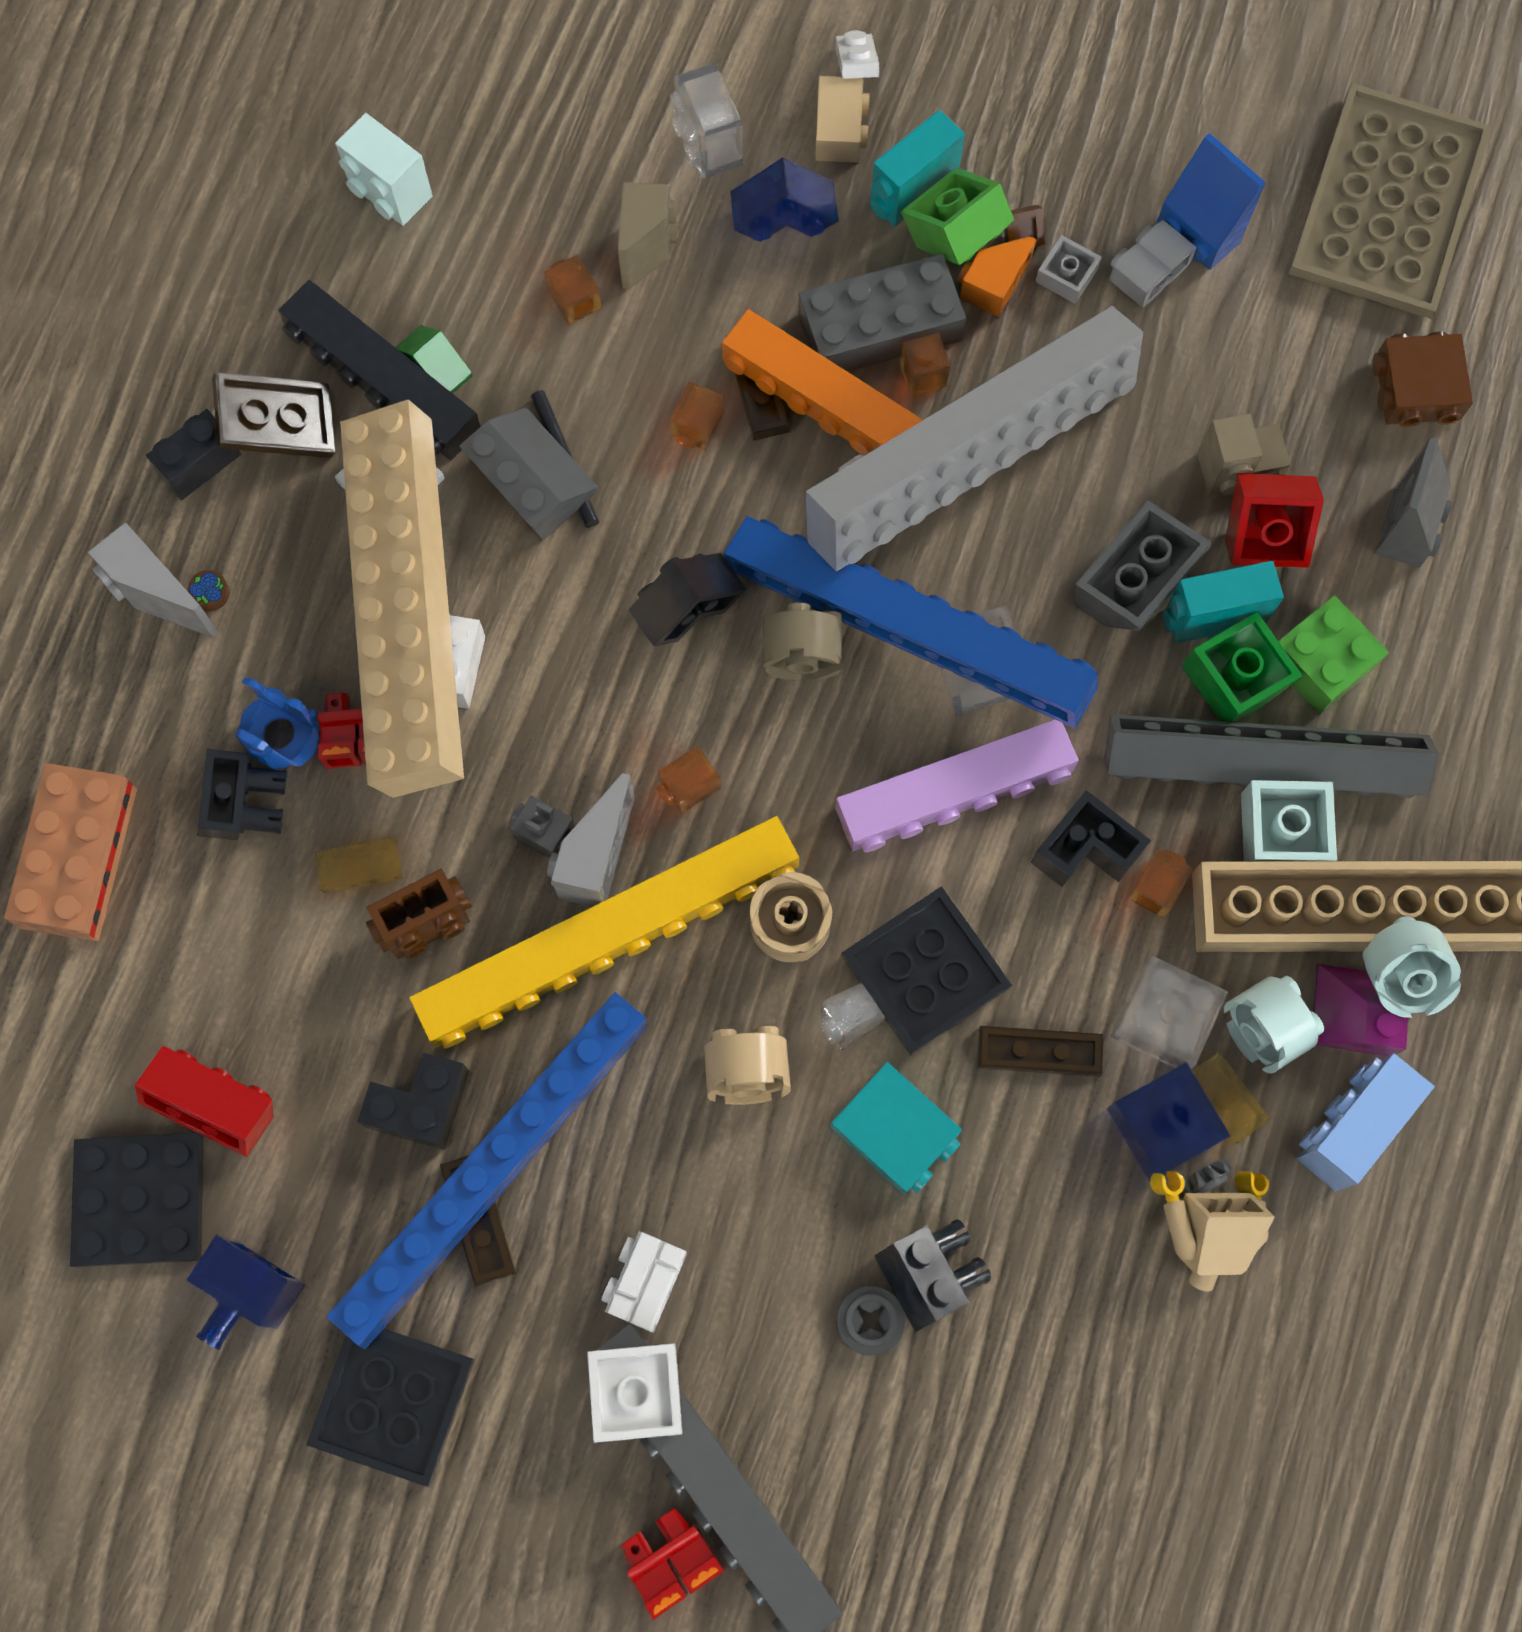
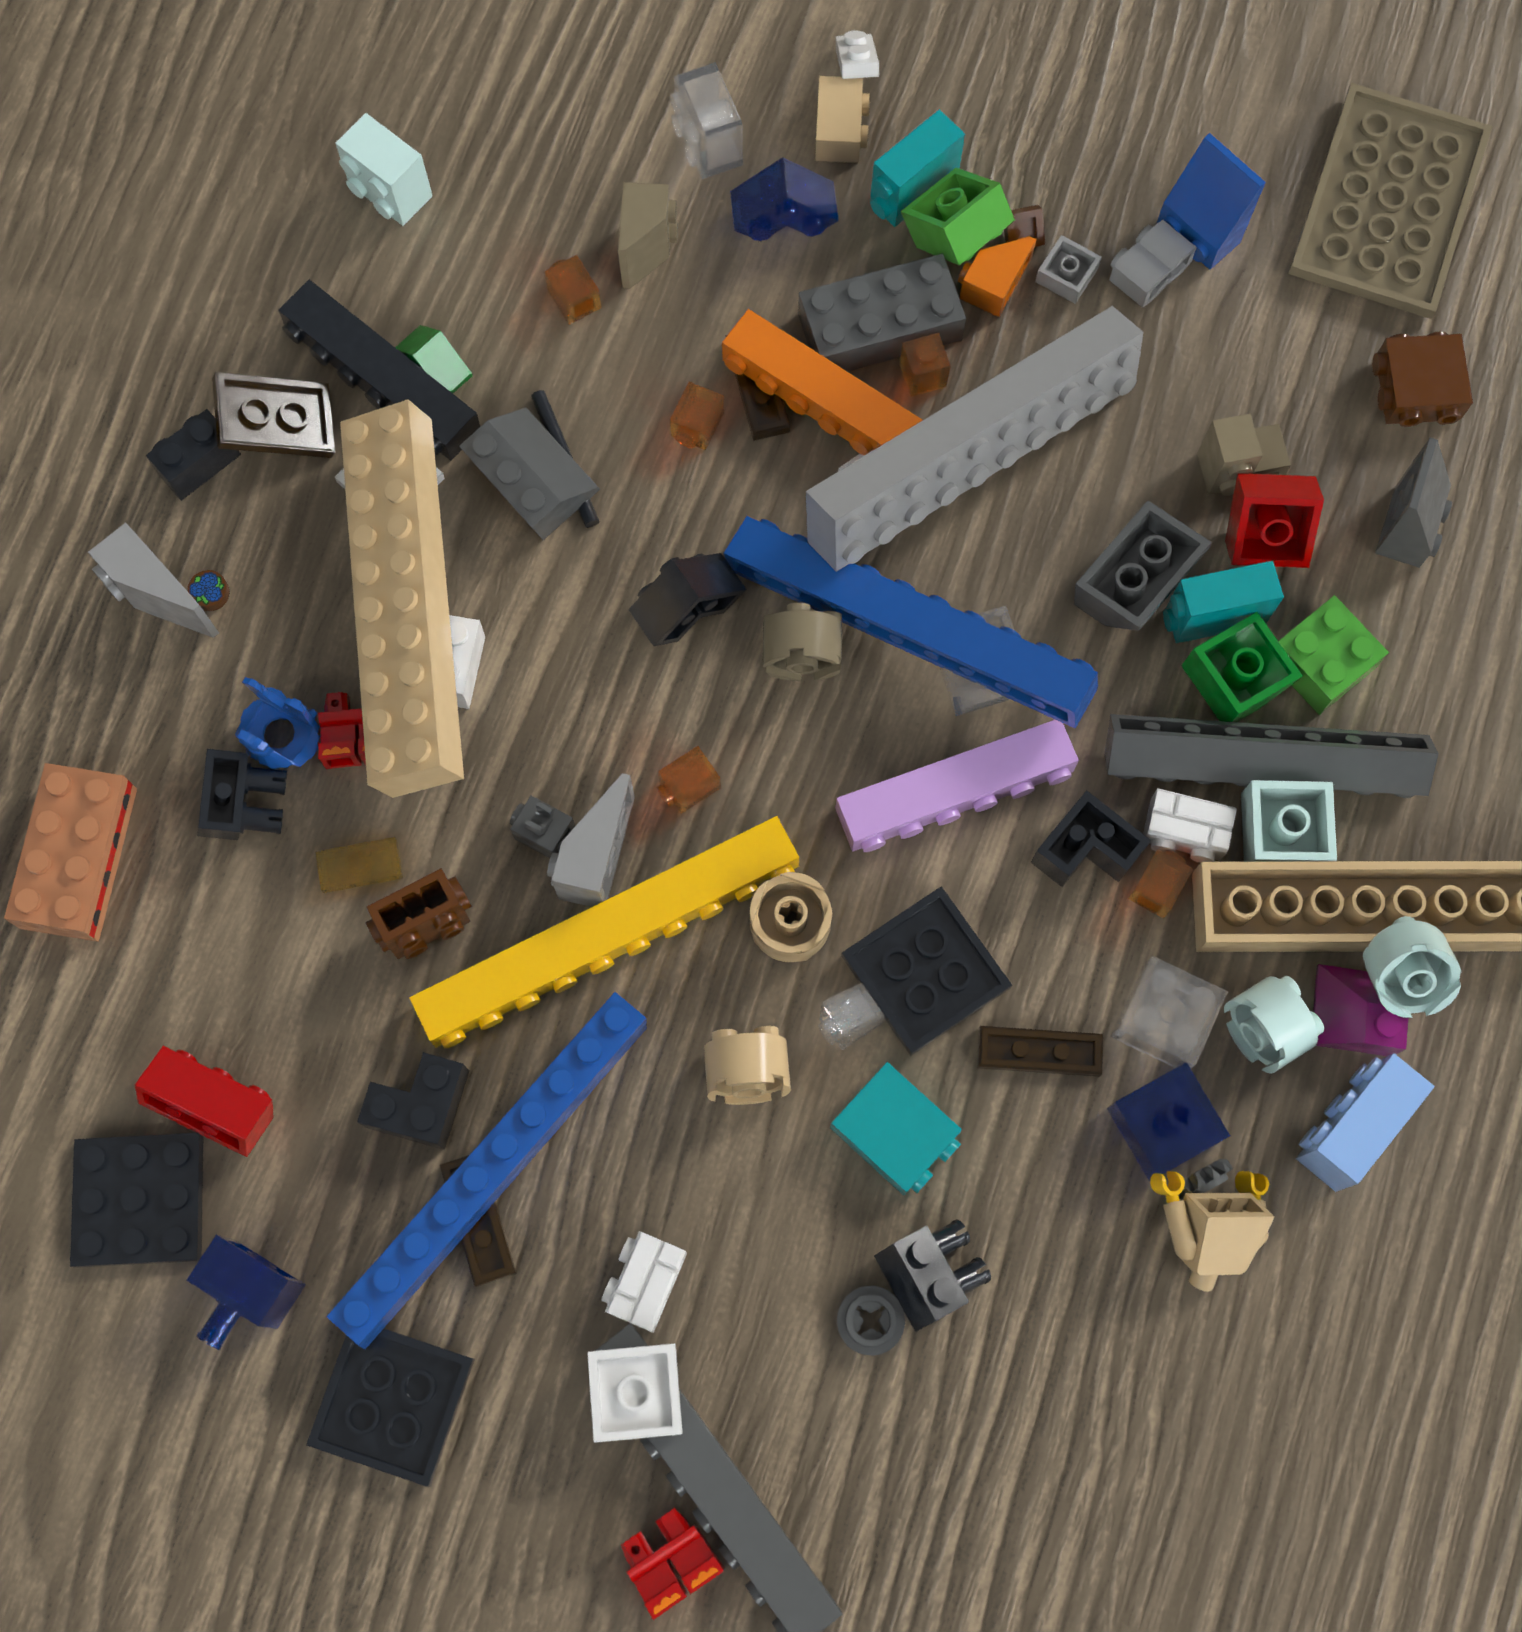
(1189, 825): none -> white brick
(1230, 1098): clear yellow plate -> none

